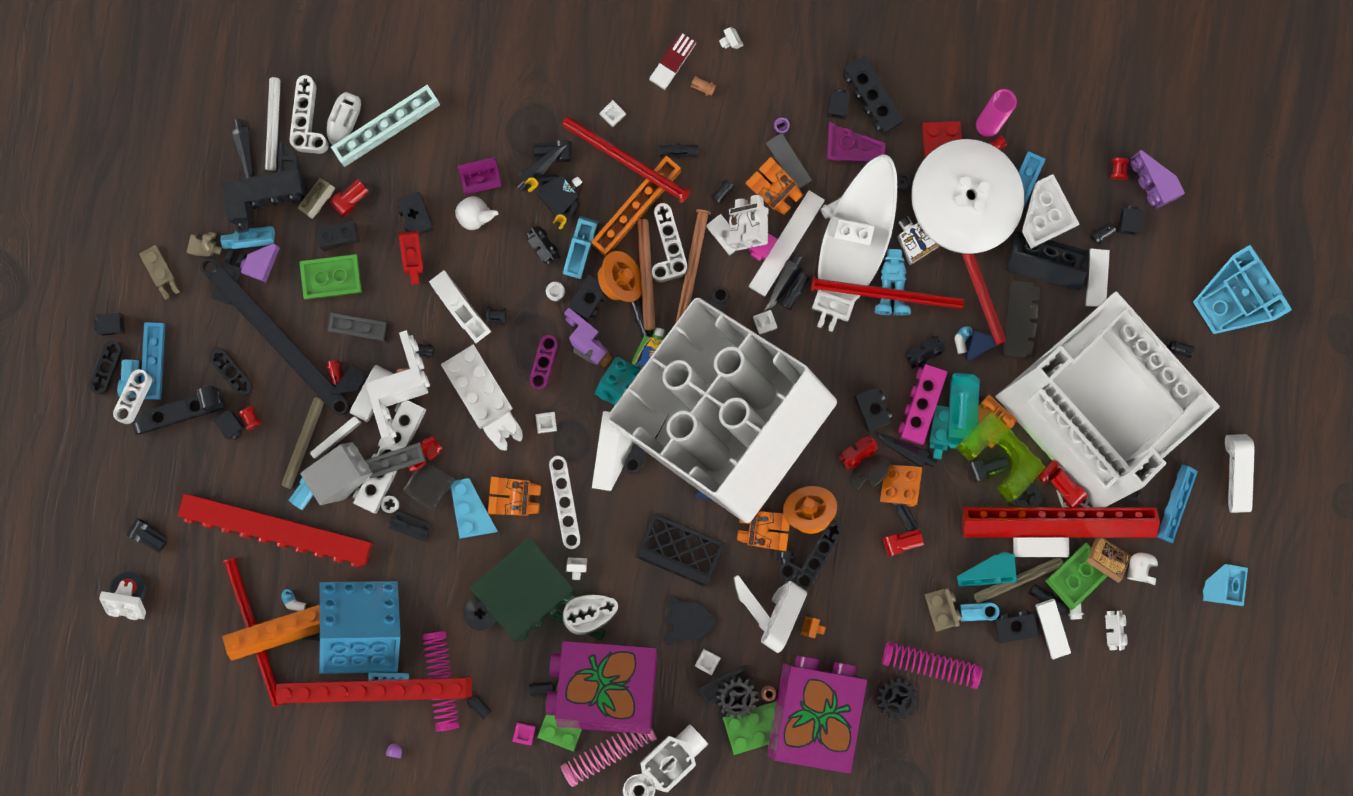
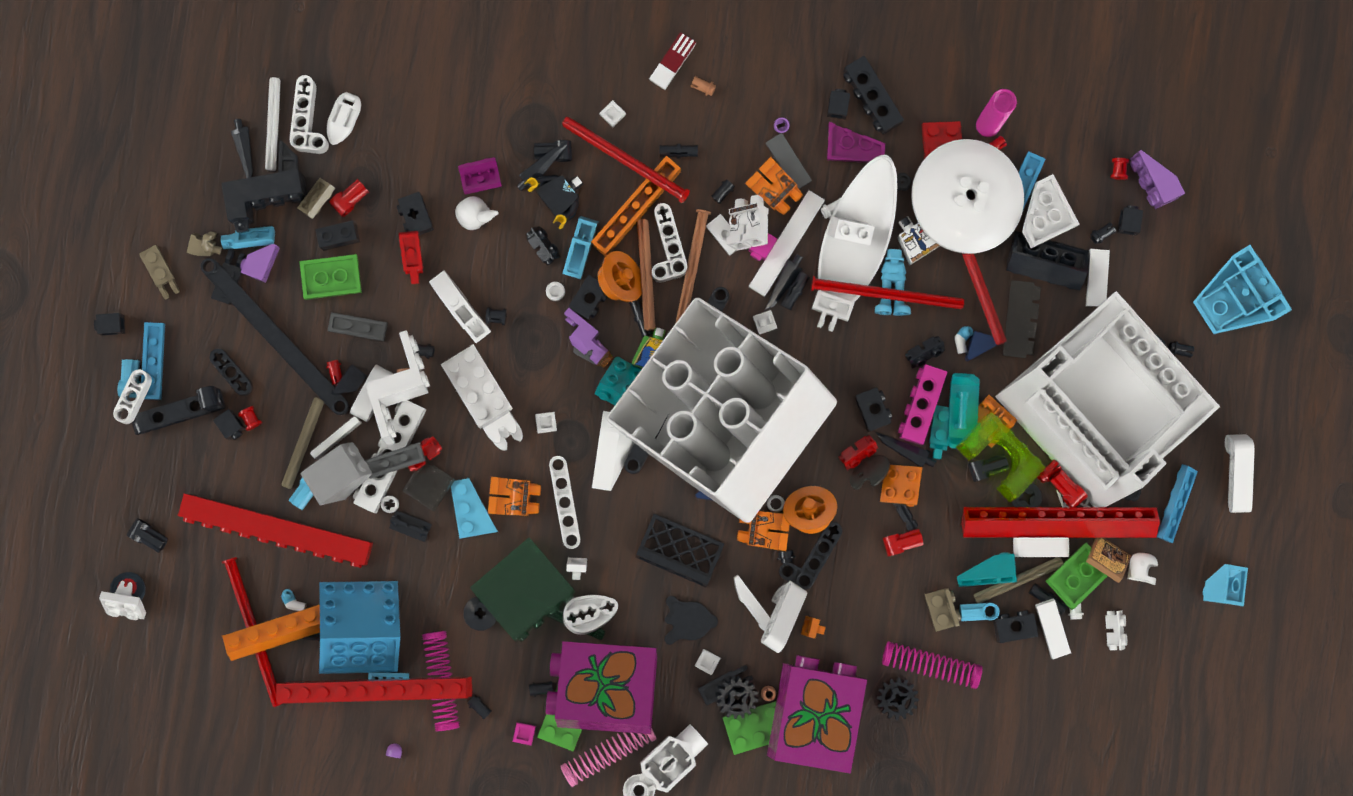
(116, 356): black beam -> none
(385, 125): light aqua brick -> none
(544, 353): magenta beam -> none
(732, 39): white tile -> none
(775, 510): none -> white piece

